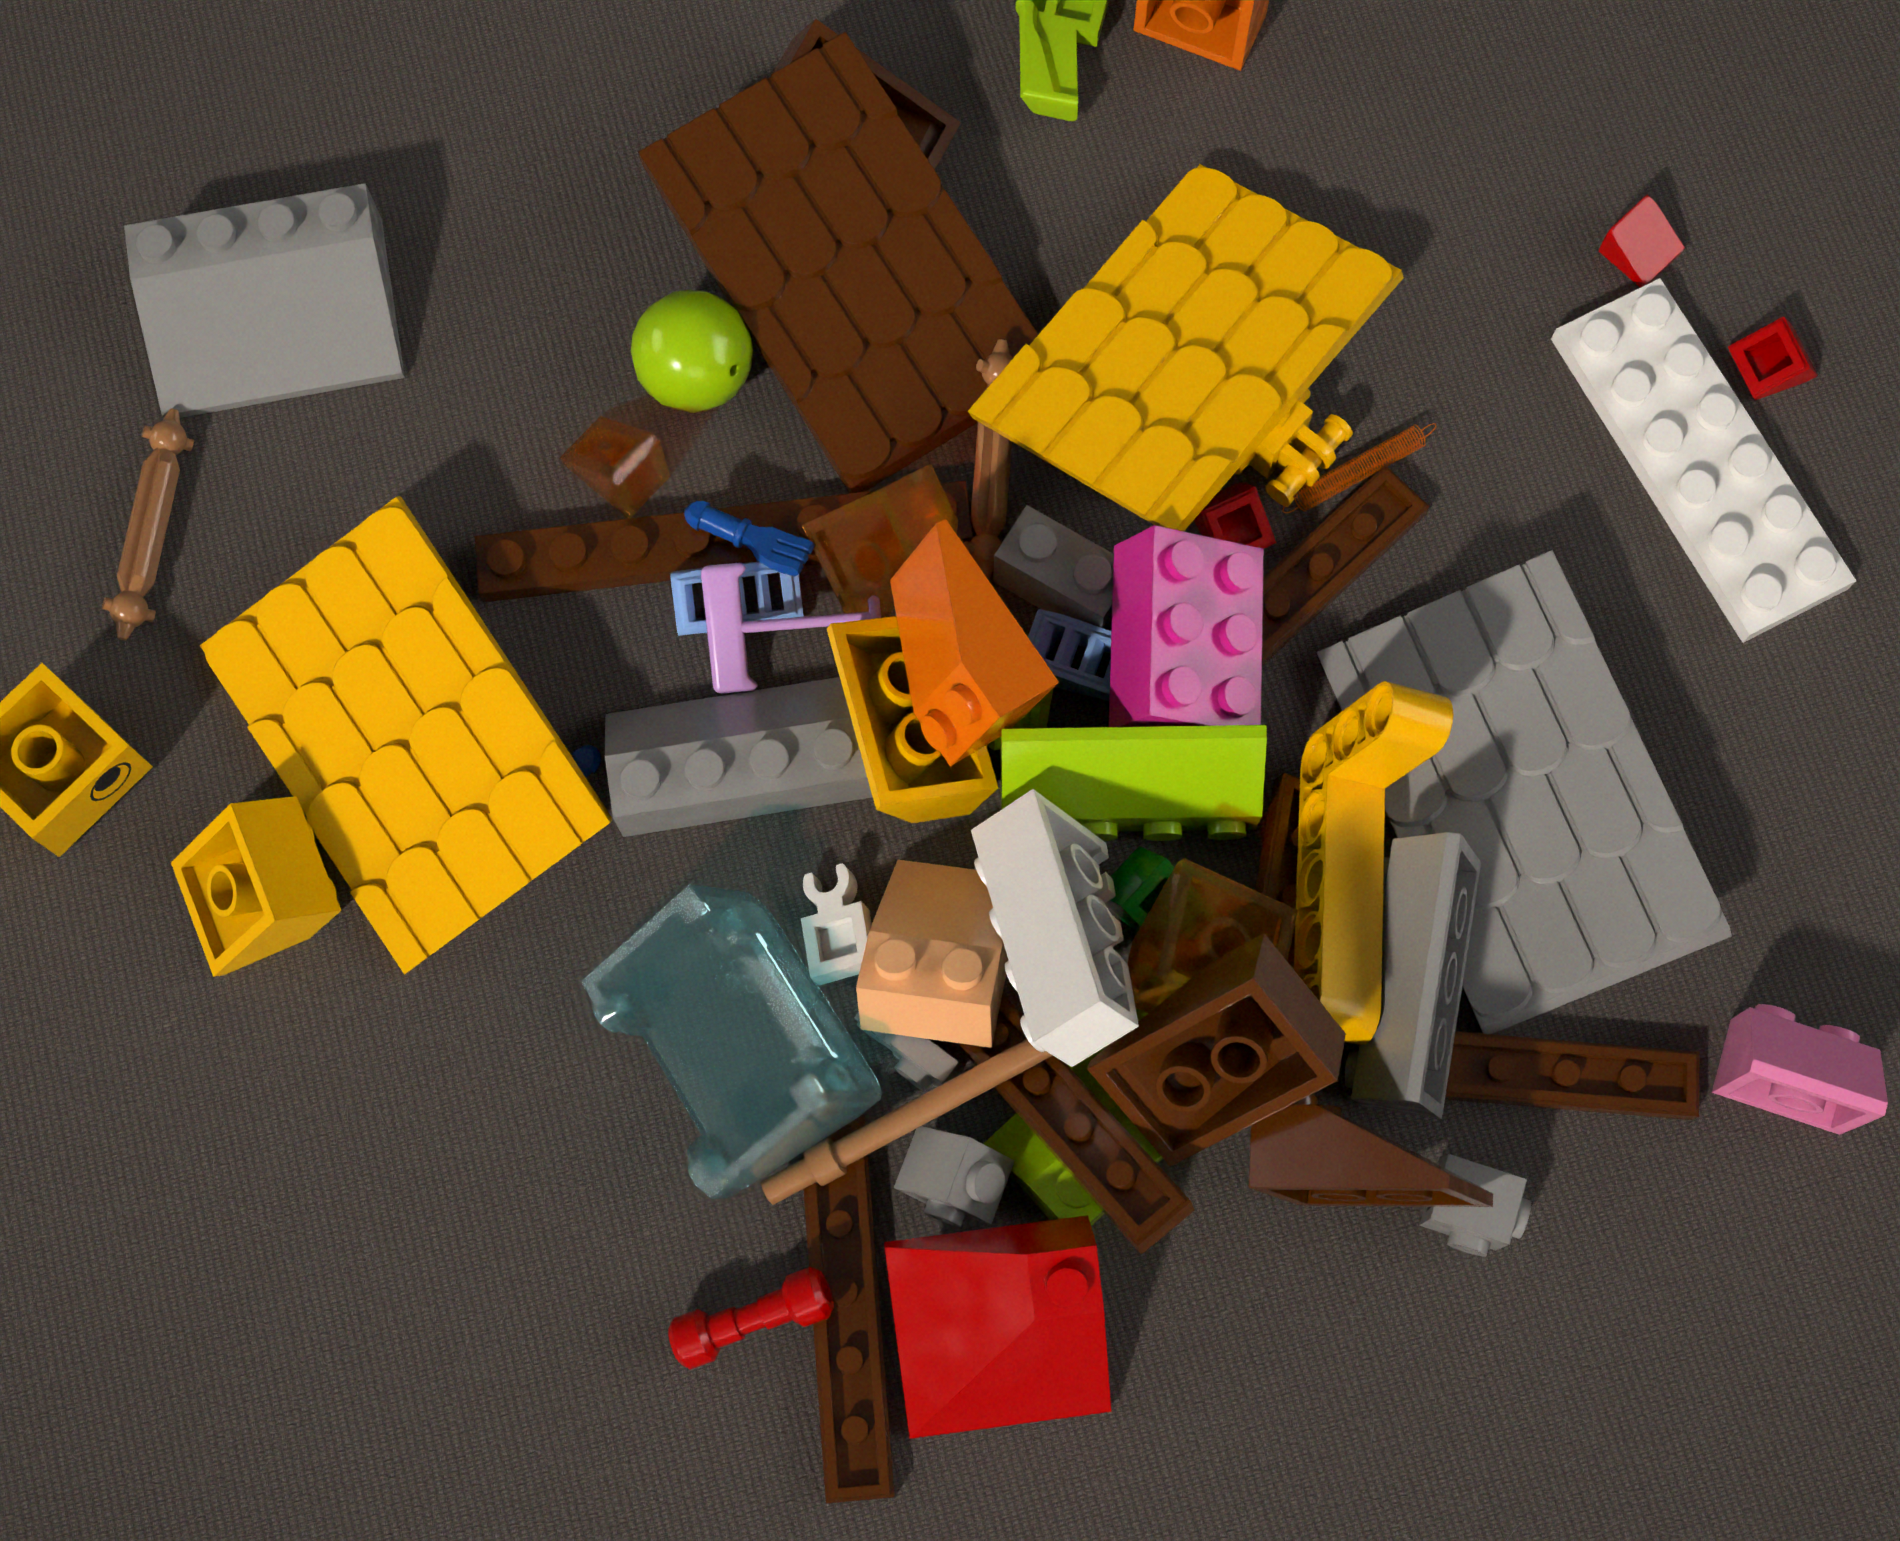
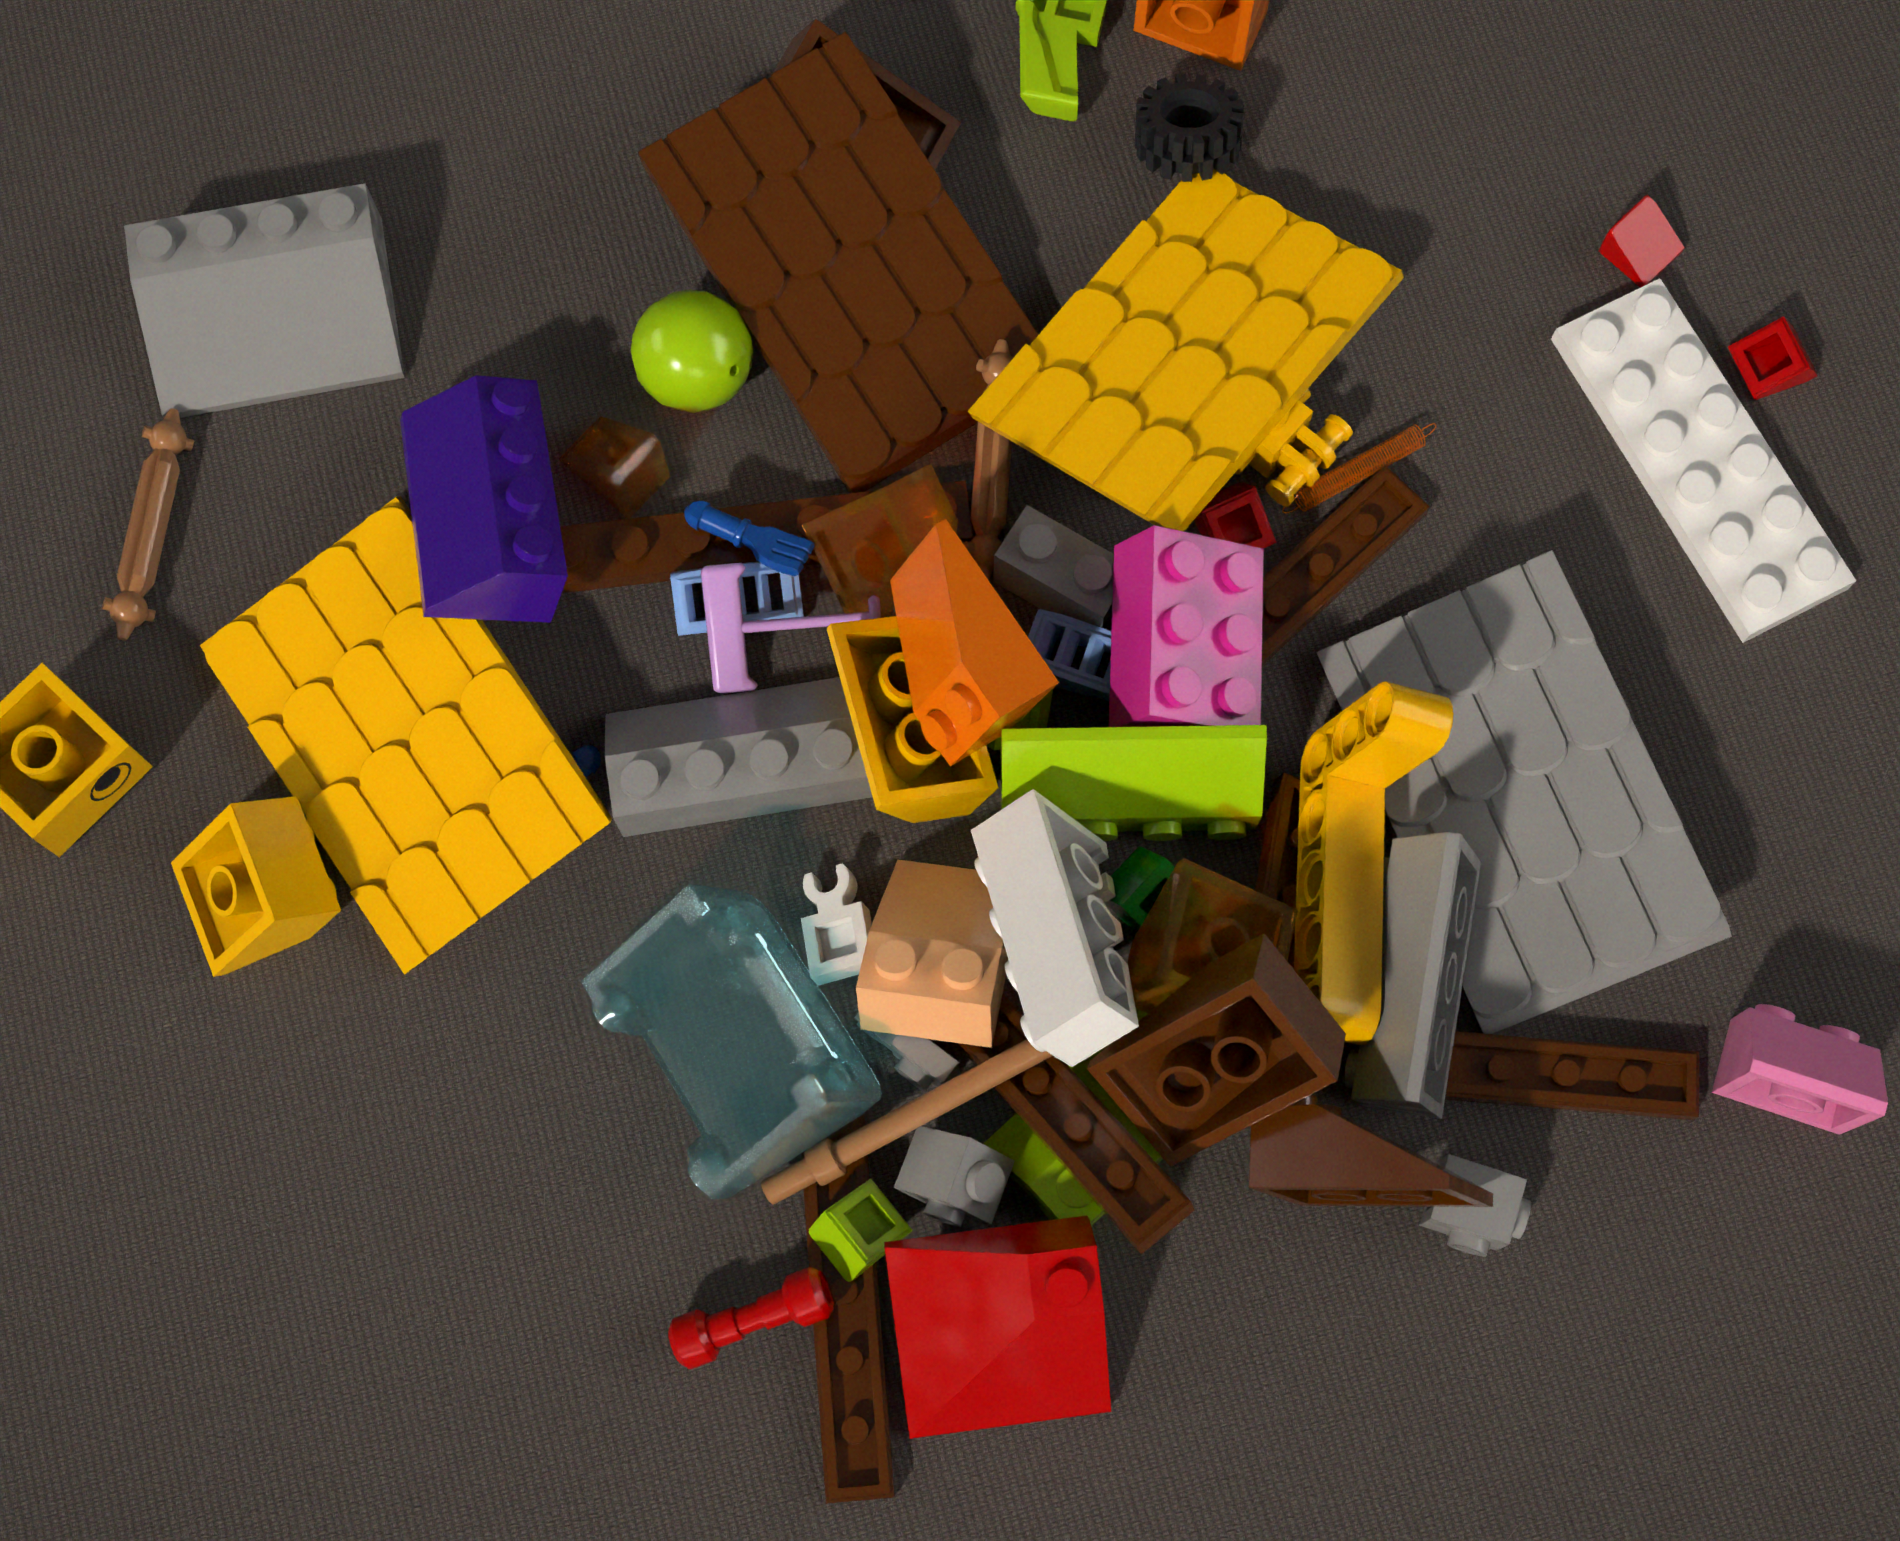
(484, 502): none -> dark purple slope
(856, 1229): none -> lime slope
(1209, 145): none -> black tyre

